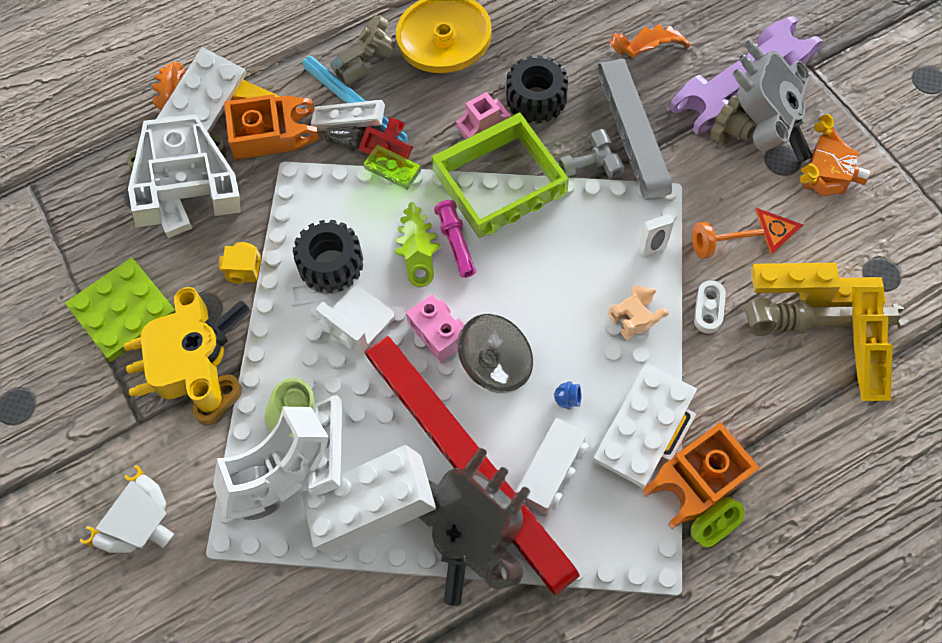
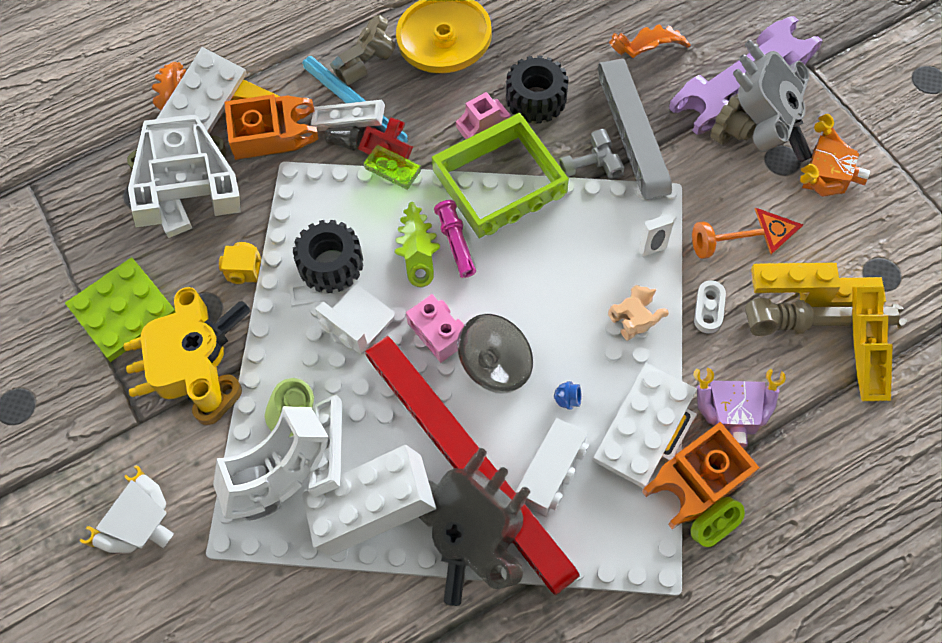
(737, 404): none -> lavender torso

